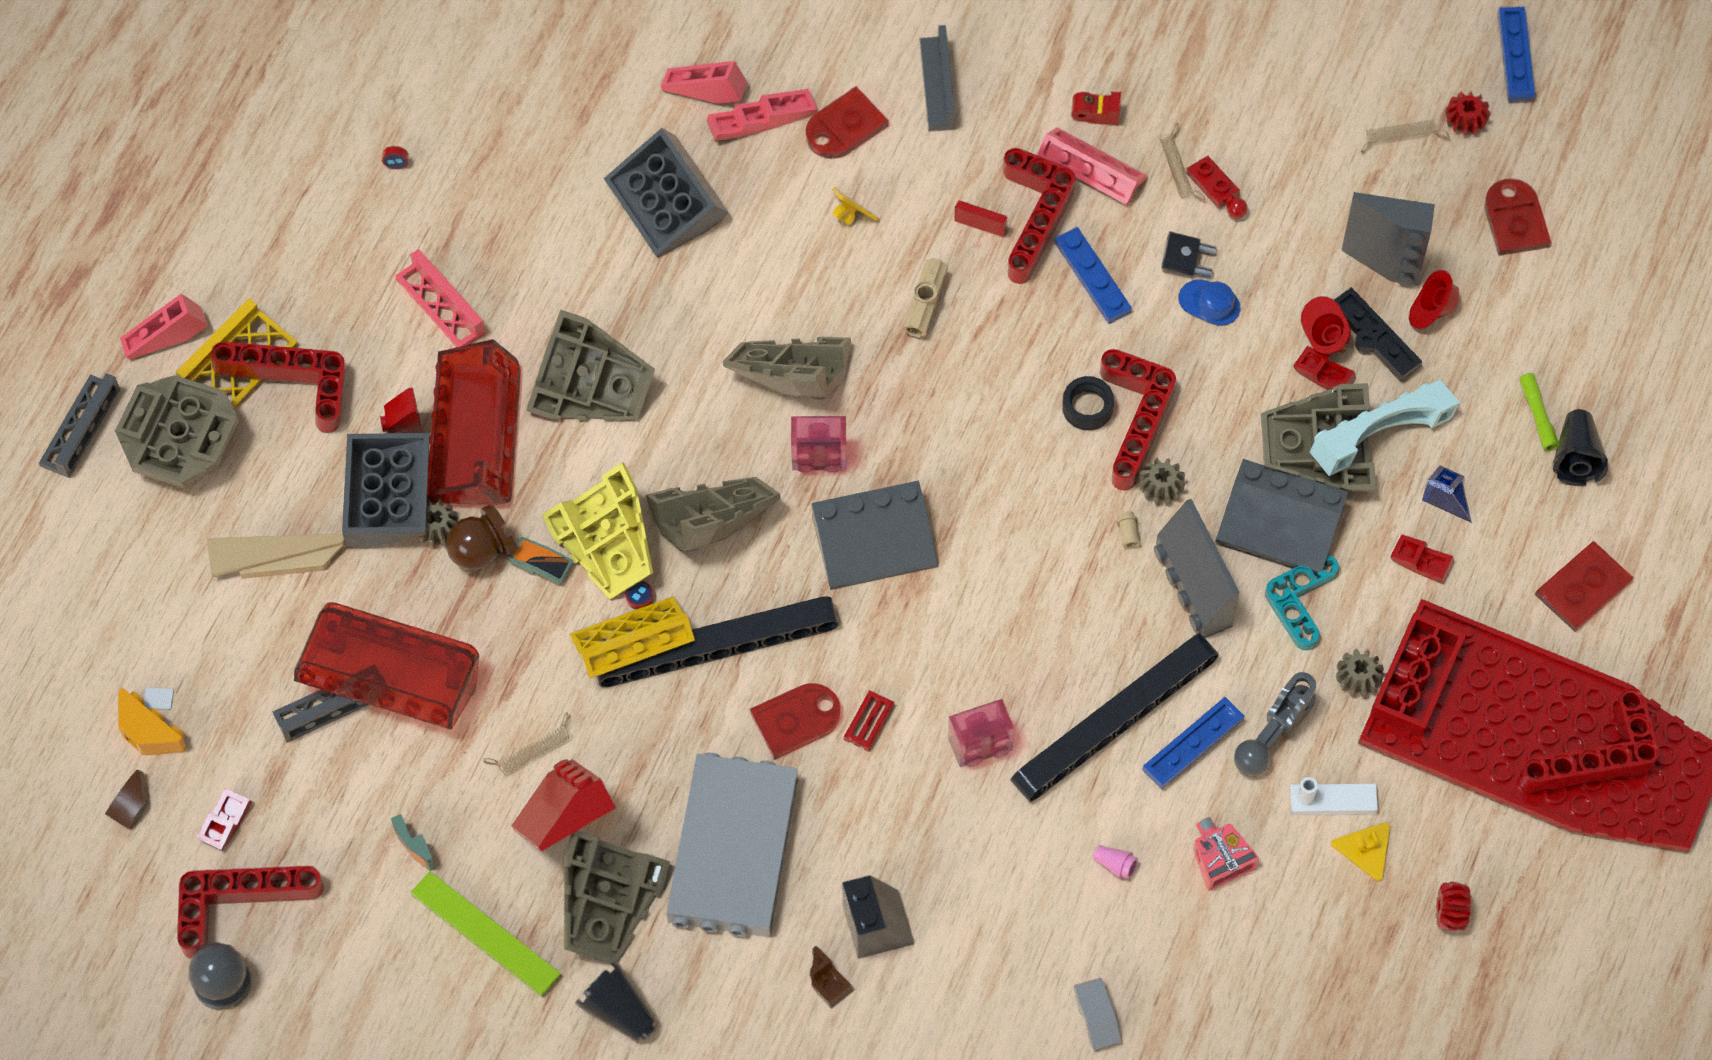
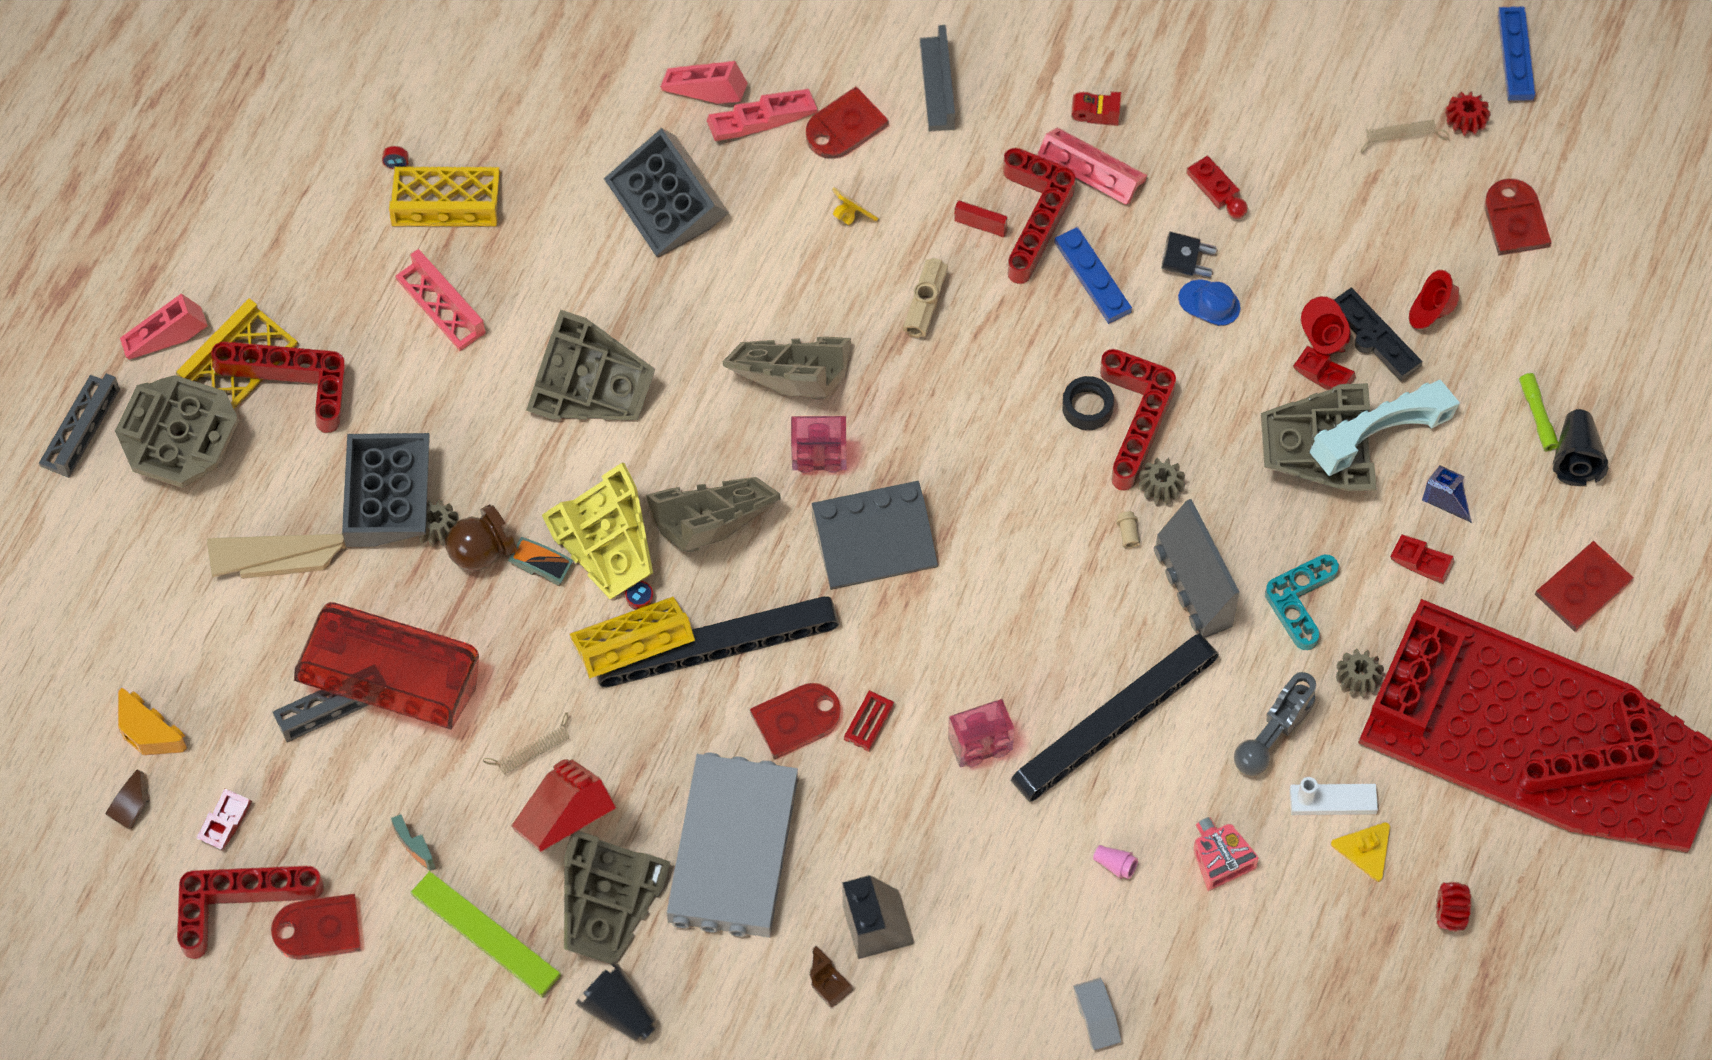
(158, 698): white sticker -> none
(219, 976): dark grey tile -> none
(320, 927): none -> clear red tile
(401, 414): red slope -> none
(444, 211): none -> yellow fence
(474, 425): clear red windscreen -> none
(1187, 180): tan piece -> none
(1193, 742): blue plate -> none
(1281, 516): dark grey slope -> none
(1389, 235): dark grey slope -> none

